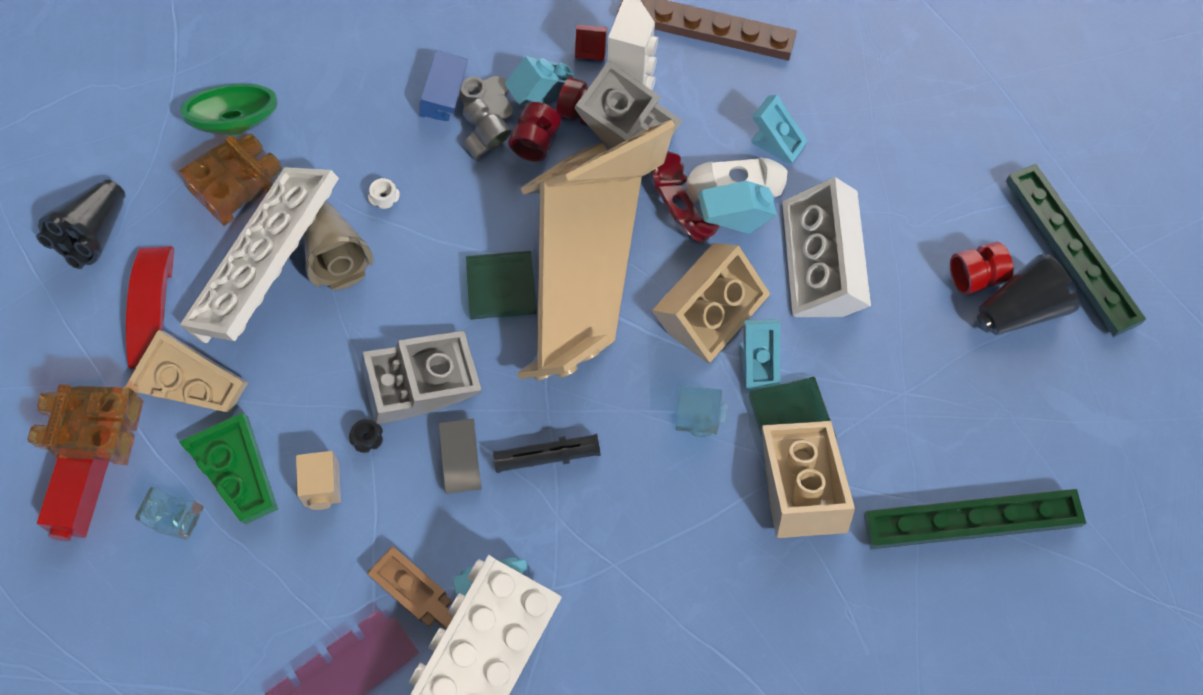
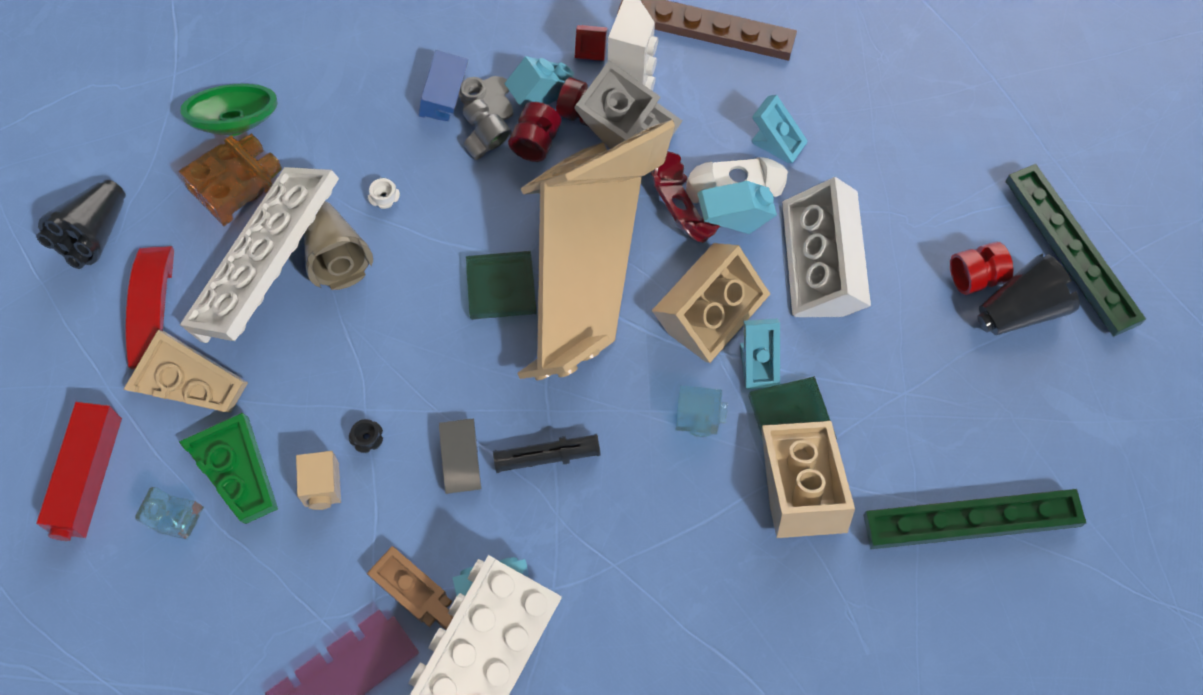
(88, 423): clear orange hips -> none
(419, 376): light grey slope -> none

